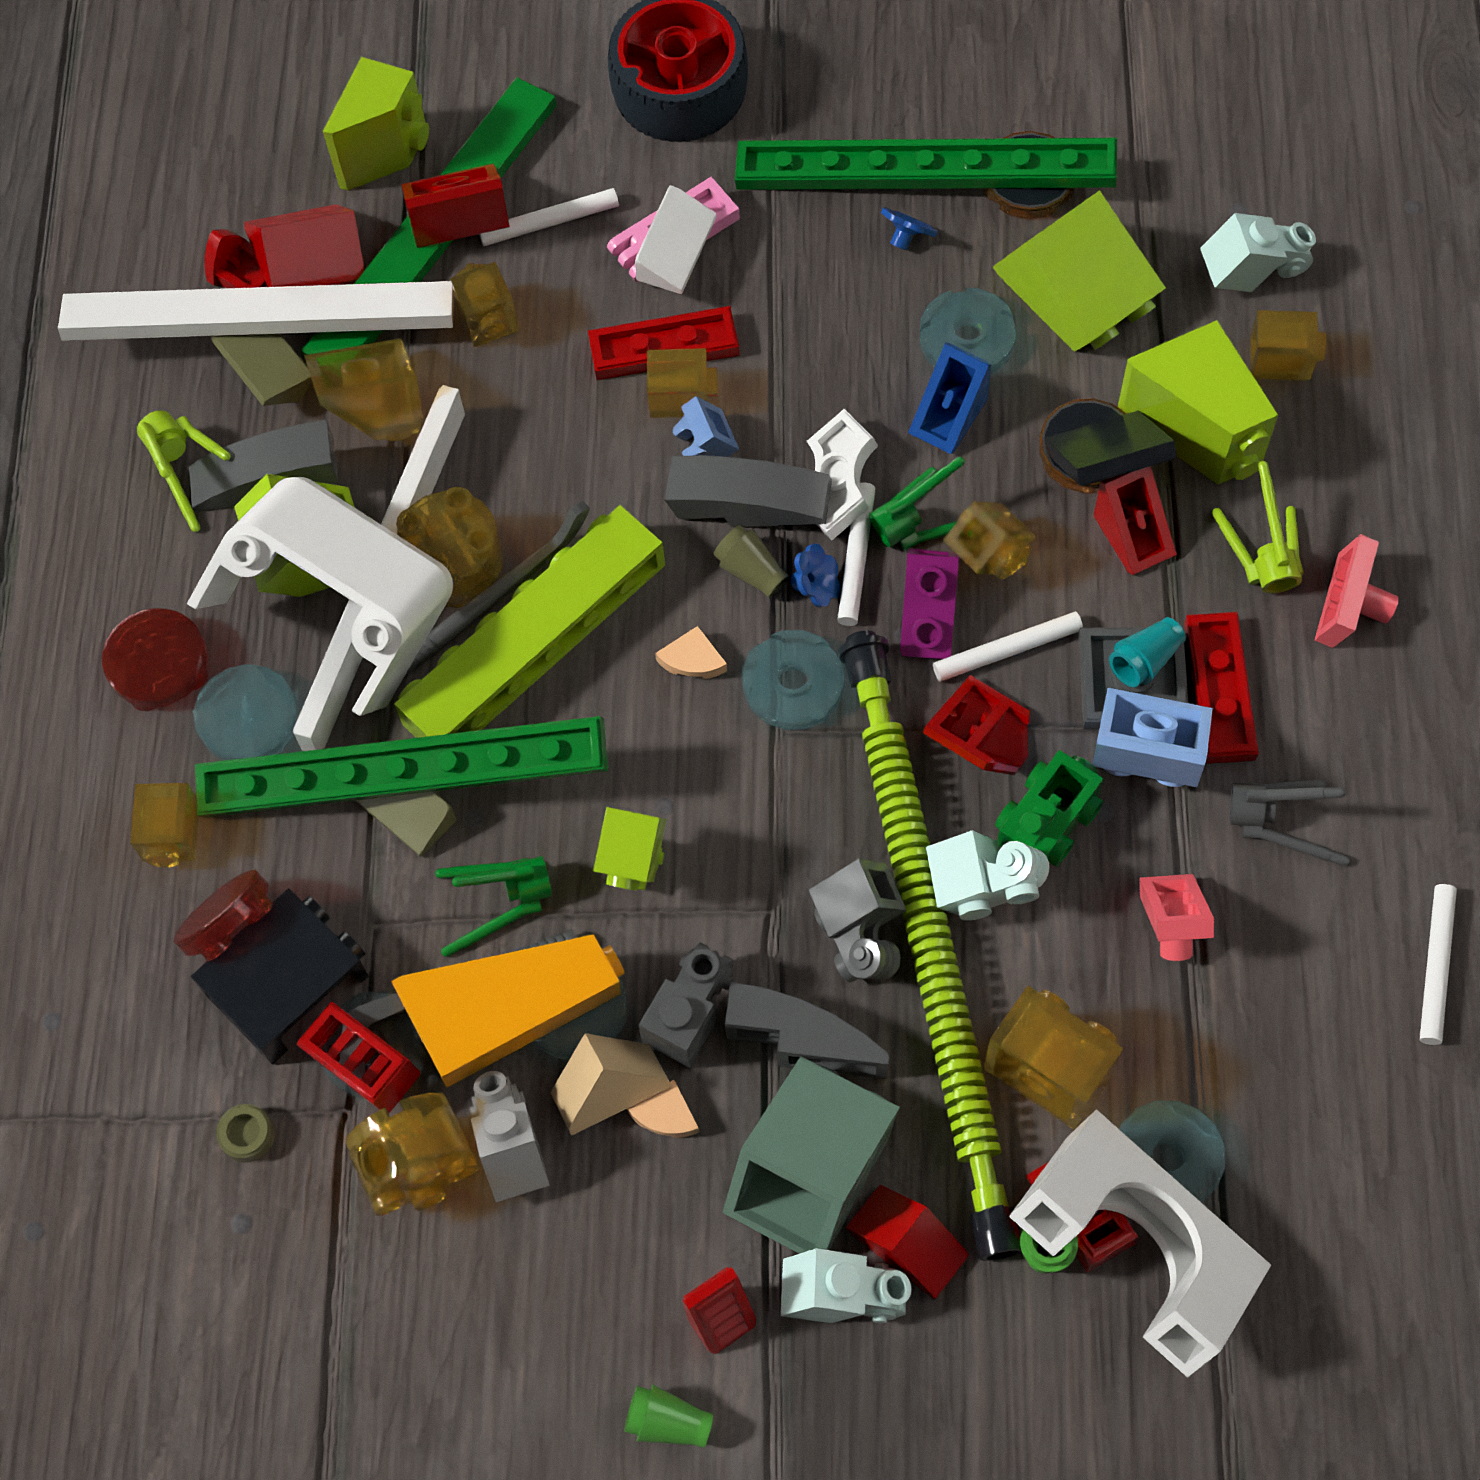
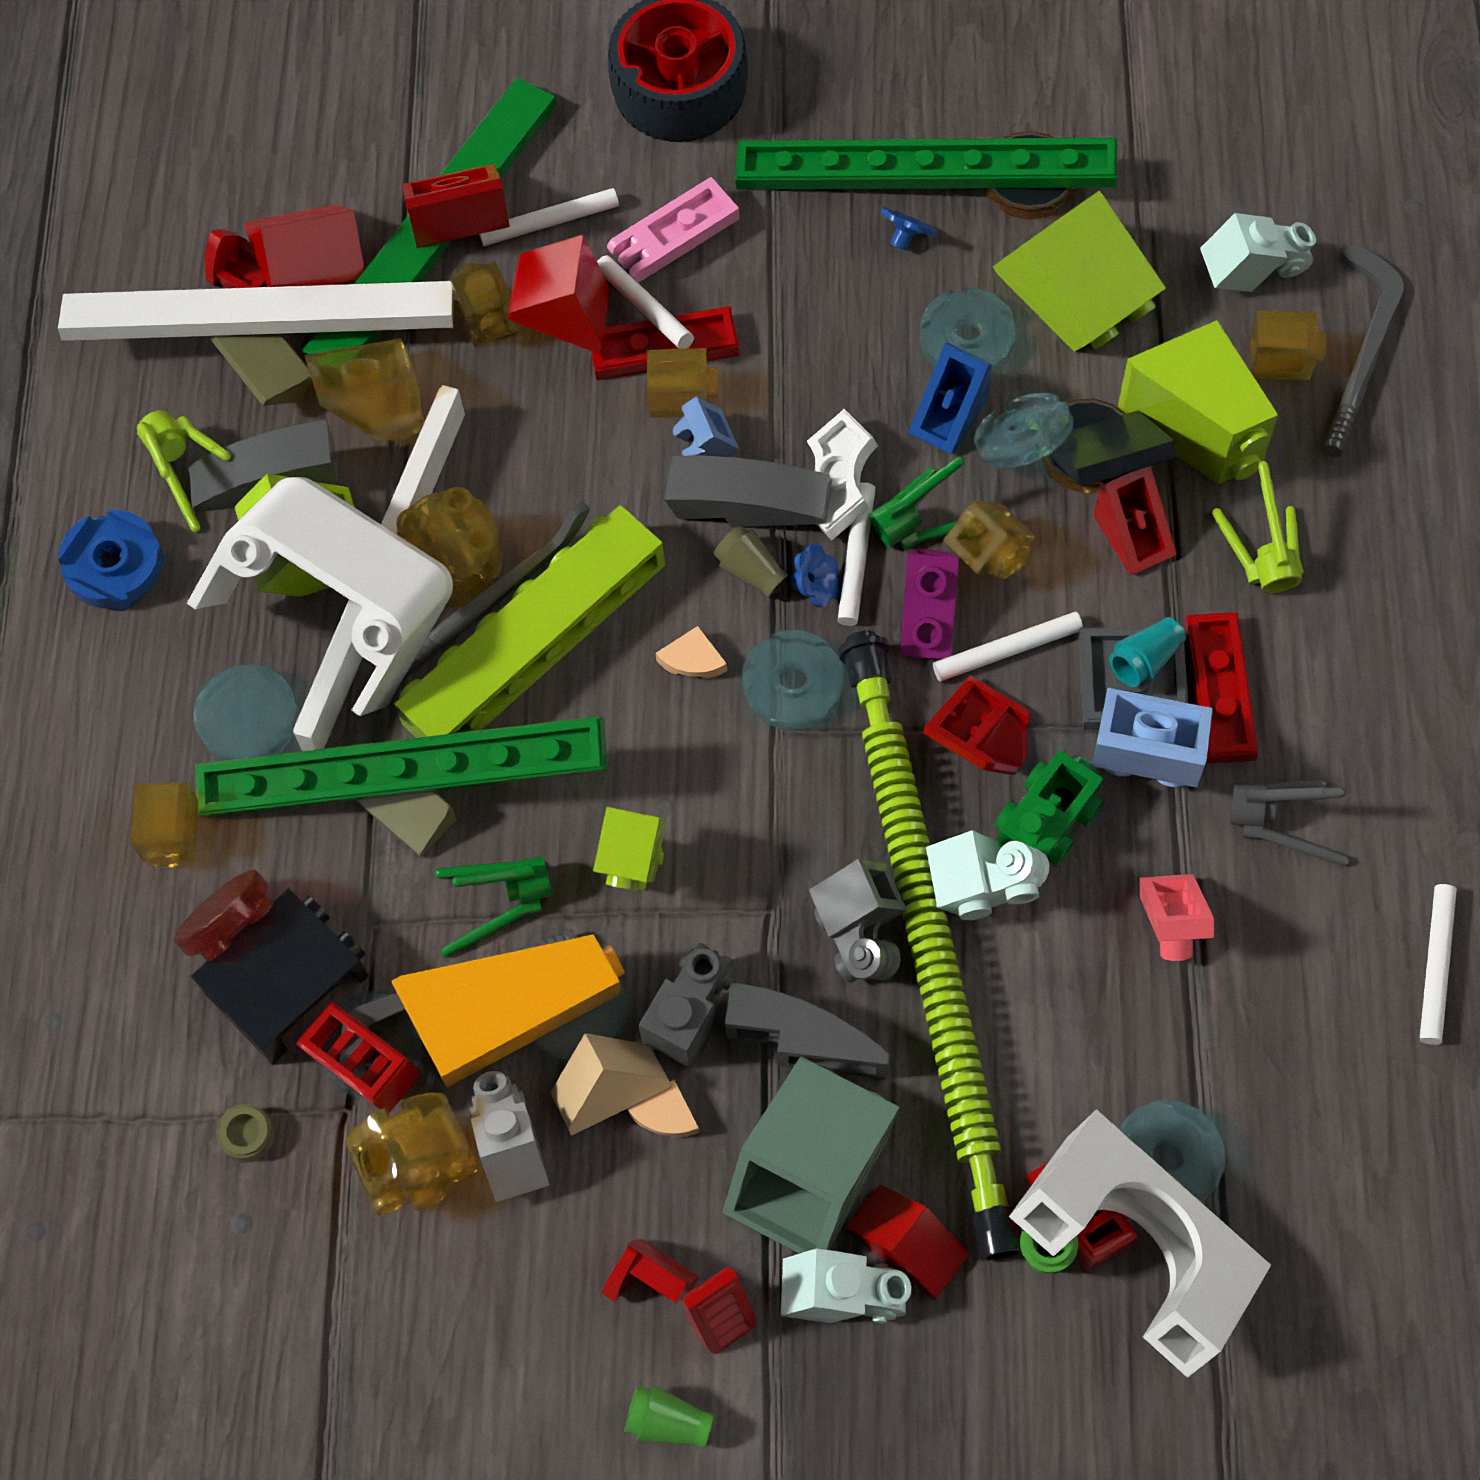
(115, 585): none -> blue plate
(155, 658): clear red tile -> none
(375, 124): lime slope -> none
(561, 293): none -> red slope
(645, 303): none -> white bar
(652, 1268): none -> red tile
(674, 241): white slope -> none
(1024, 432): none -> clear light blue tile
(1053, 1056): clear yellow brick -> none
(1352, 594): coral tile -> none
(1391, 289): none -> dark grey piece

